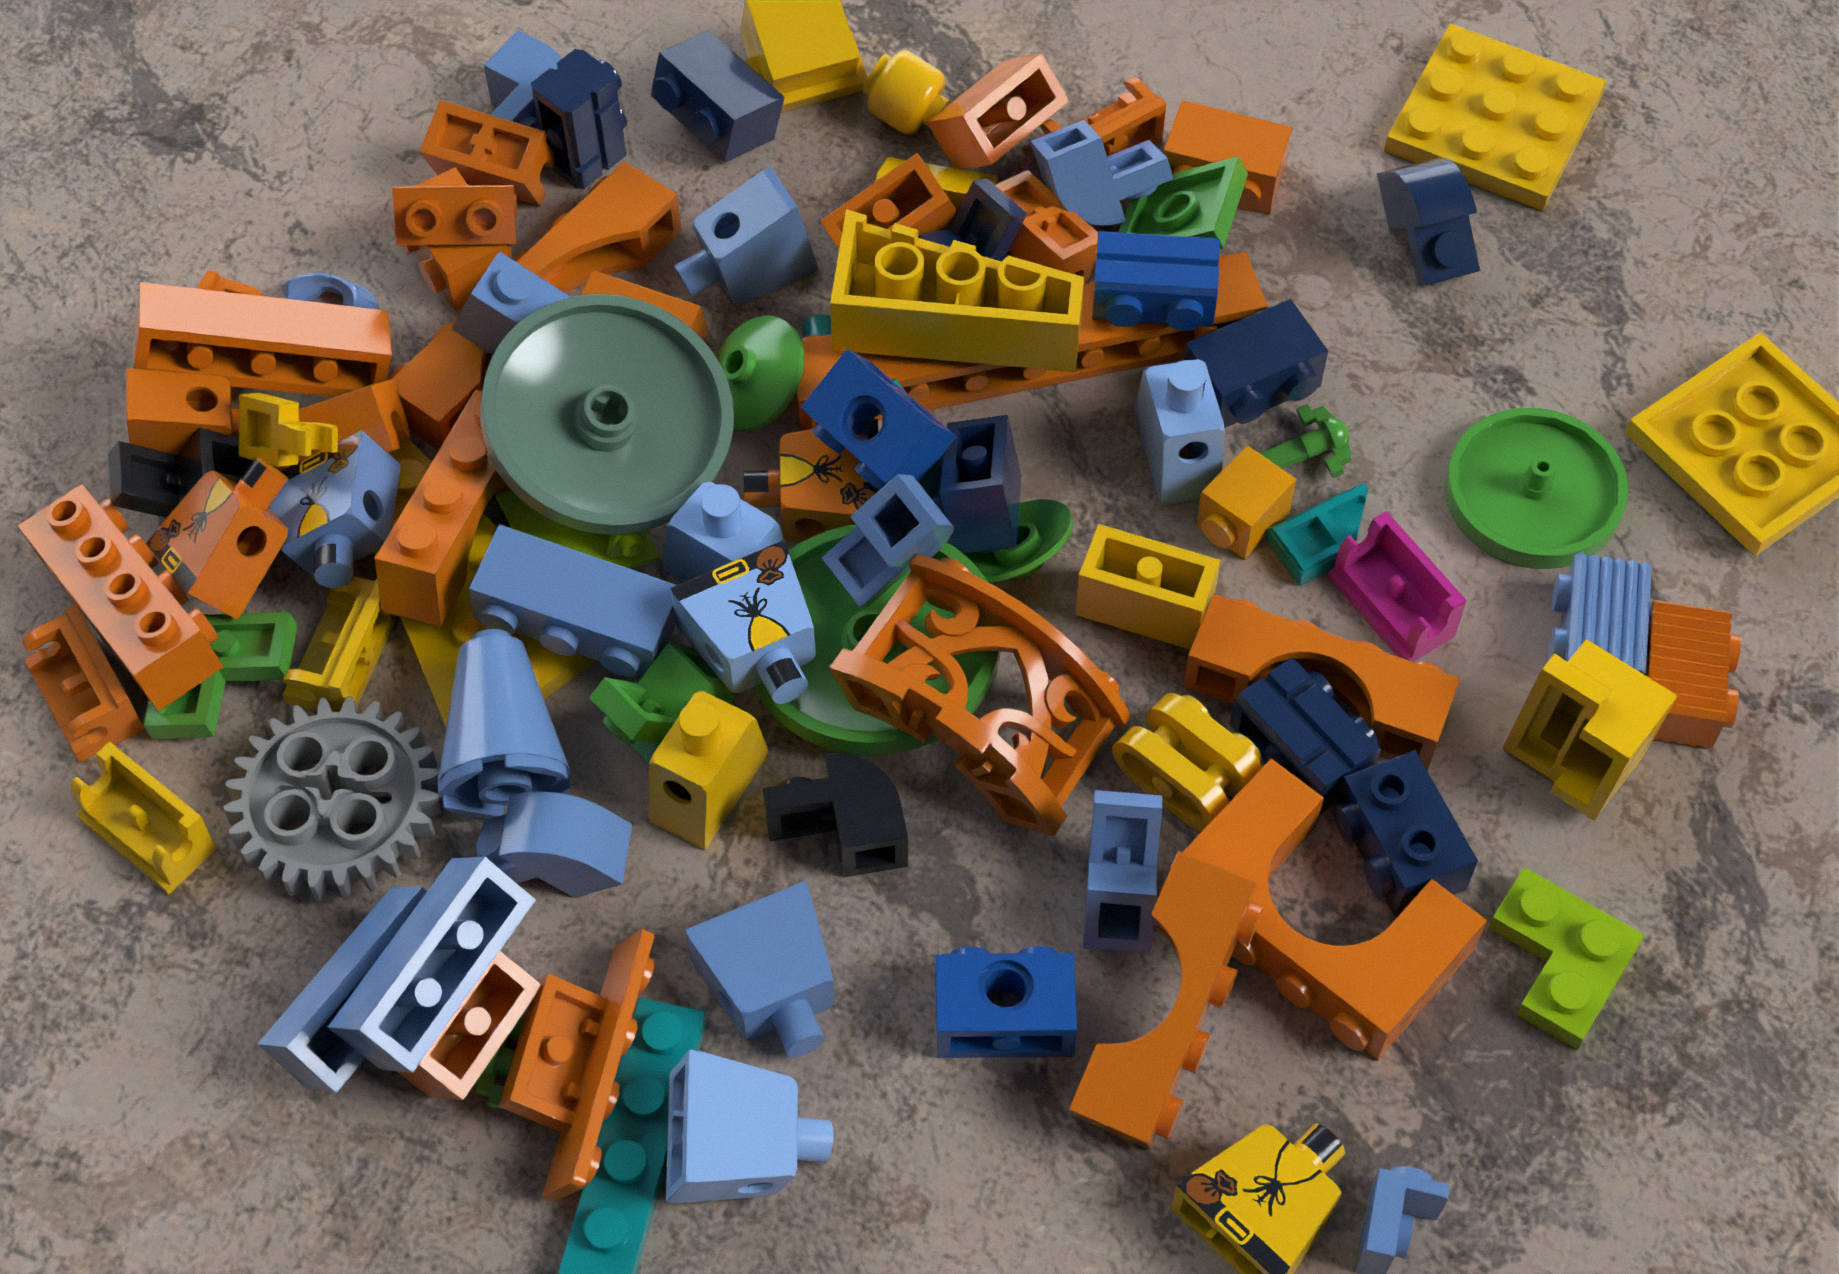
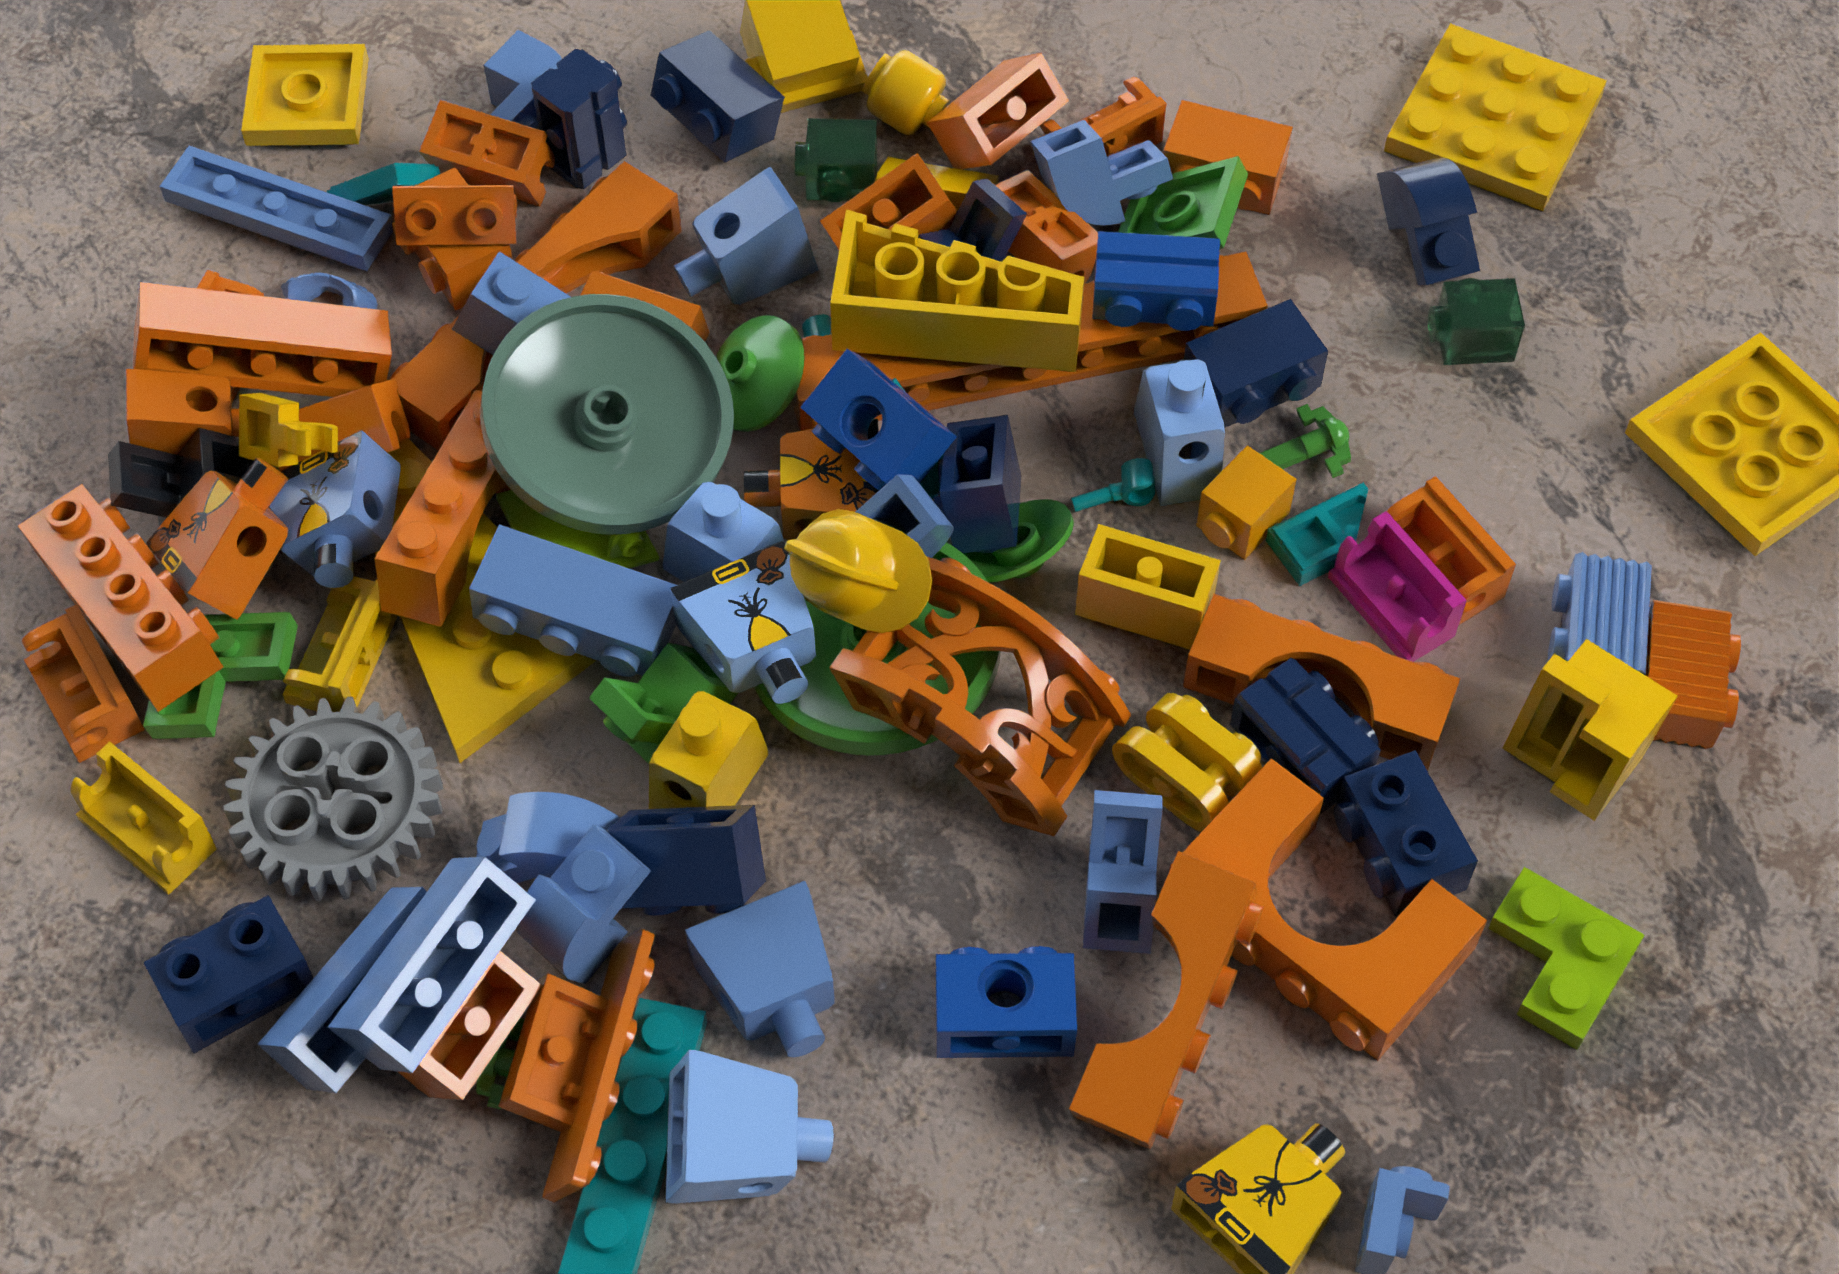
(229, 973): none -> dark blue brick
(277, 208): none -> medium blue plate
(305, 95): none -> yellow plate
(377, 185): none -> teal tile
(497, 731): medium blue cone -> none
(577, 905): none -> medium blue brick
(693, 857): none -> dark blue brick
(837, 158): none -> clear green brick
(852, 801): black brick -> none
(860, 571): none -> yellow piece
(1135, 488): none -> teal hand
(1455, 545): none -> orange hinge
(1477, 321): none -> clear green brick
(1536, 487): bright green piece -> none

